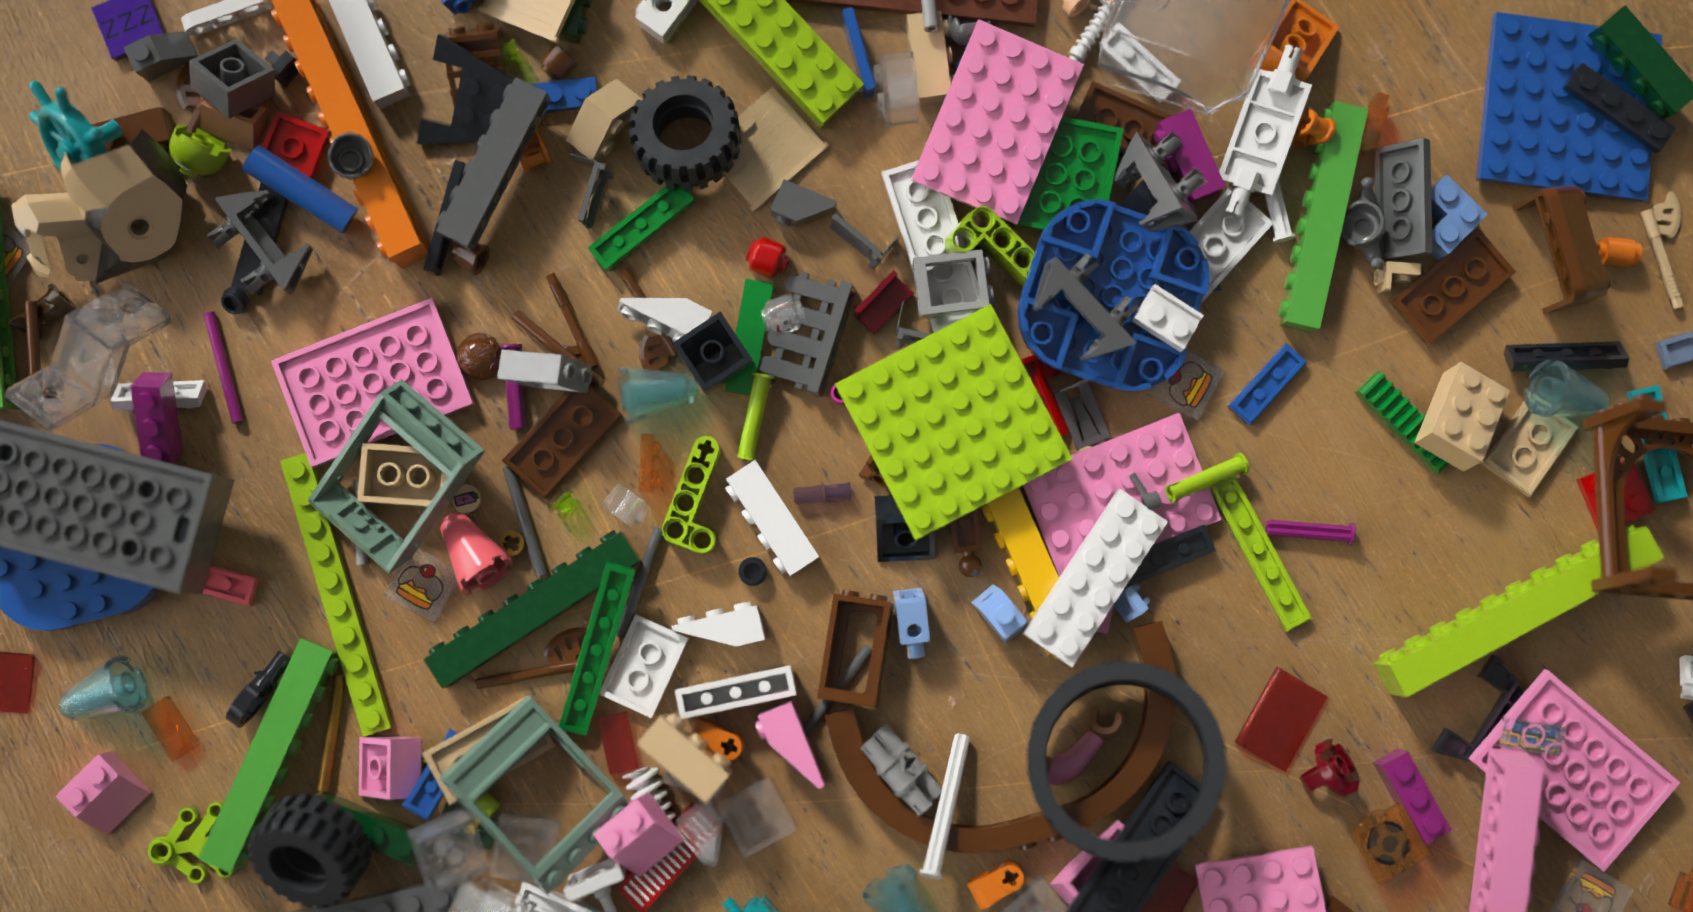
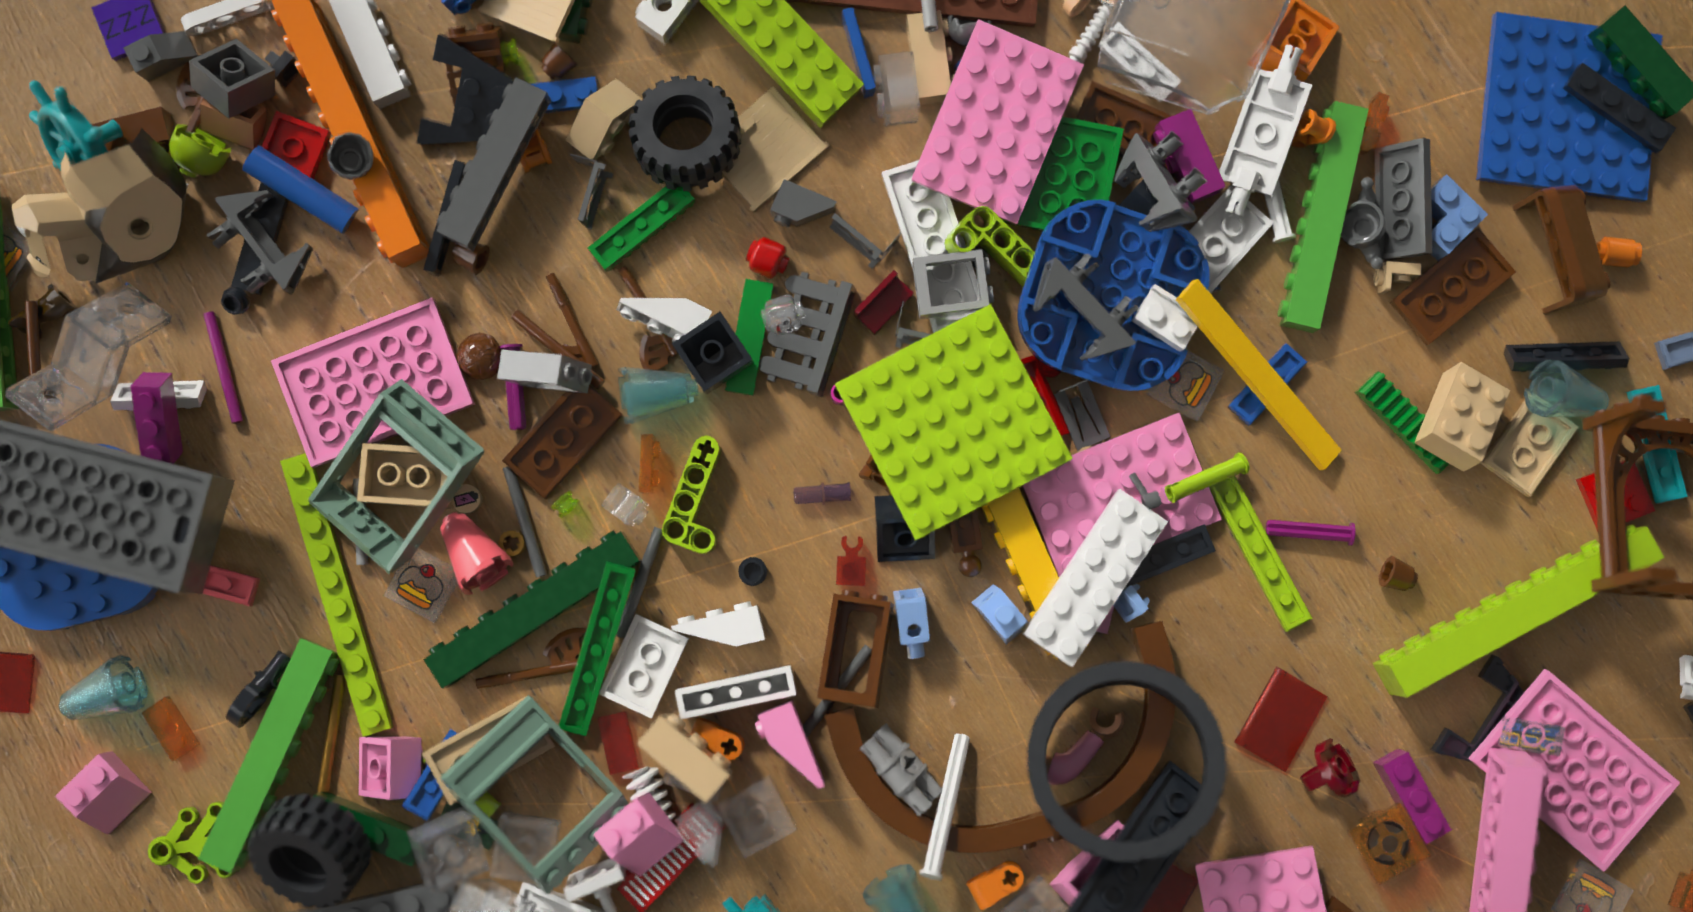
(754, 416): lime pin -> none
(772, 518): white brick -> none
(851, 568): none -> clear red plate
(1258, 374): none -> yellow tile
(1397, 575): none -> reddish brown hat
(1654, 231): tan piece -> none

